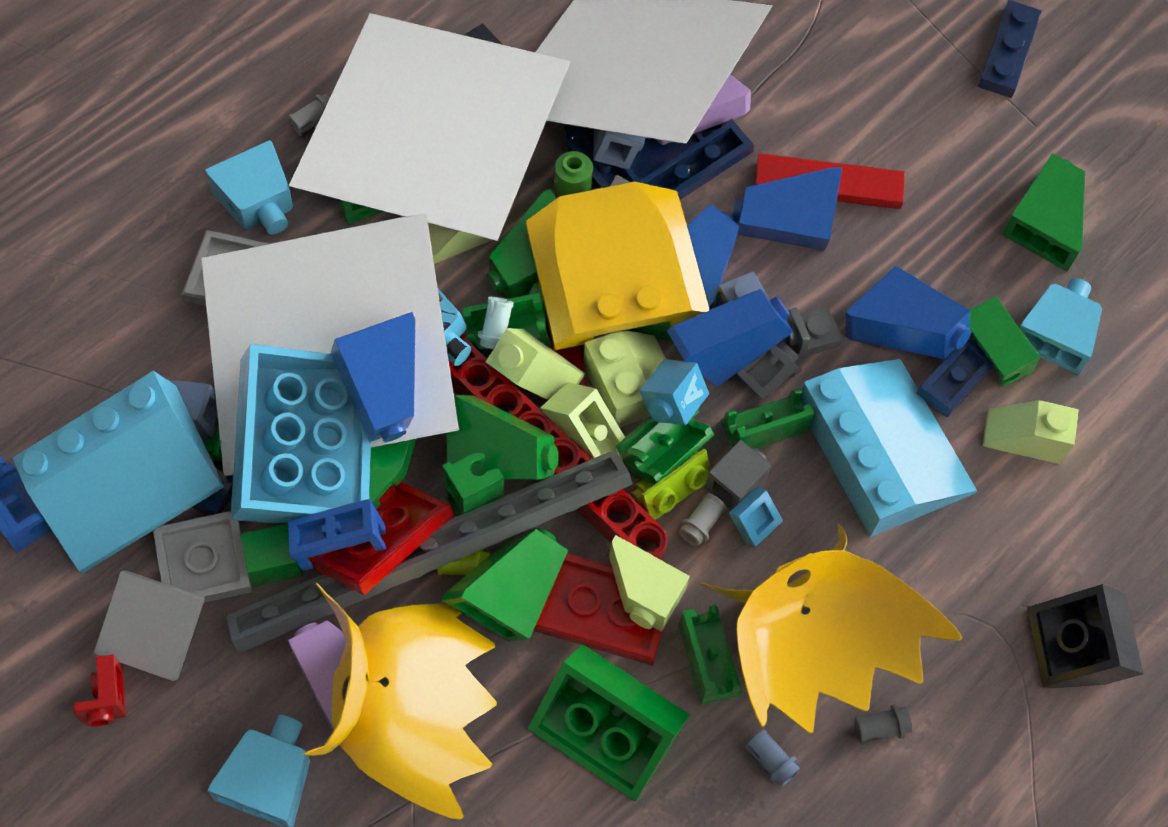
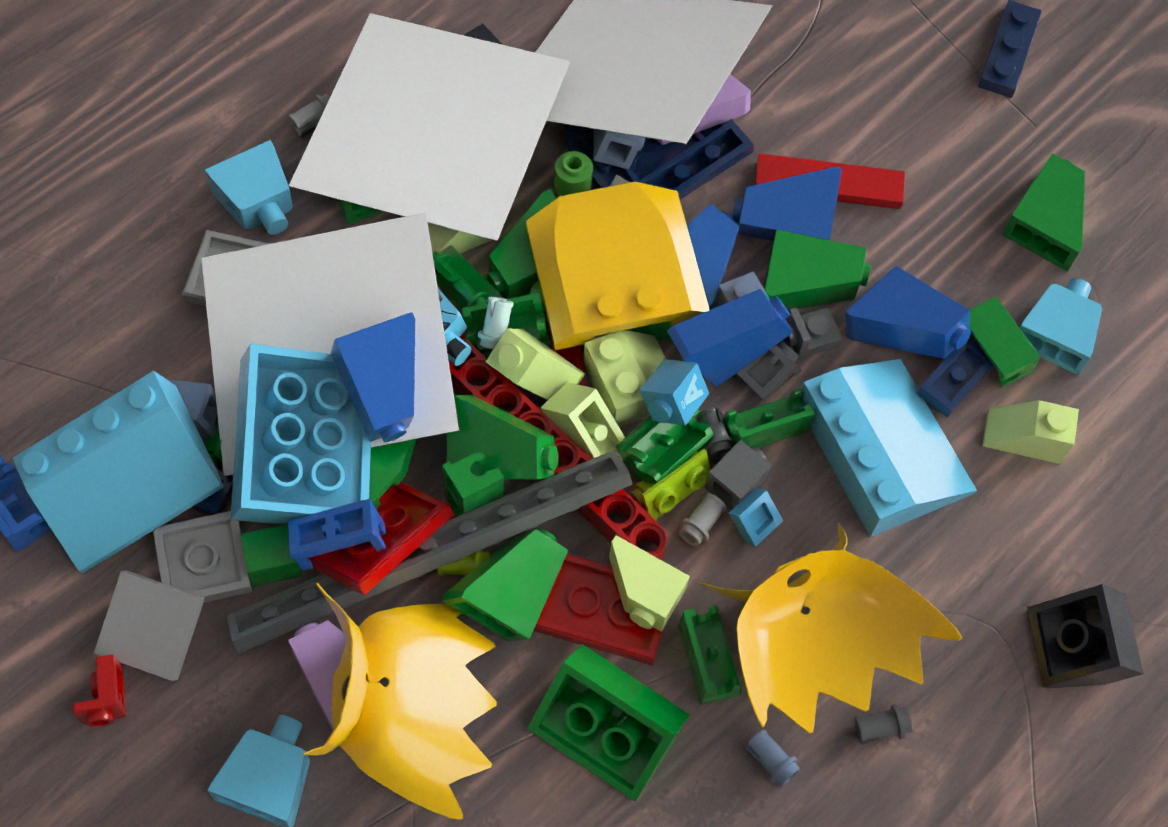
(461, 280): none -> green hinge
(720, 443): none -> dark grey pin
(814, 270): none -> green slope

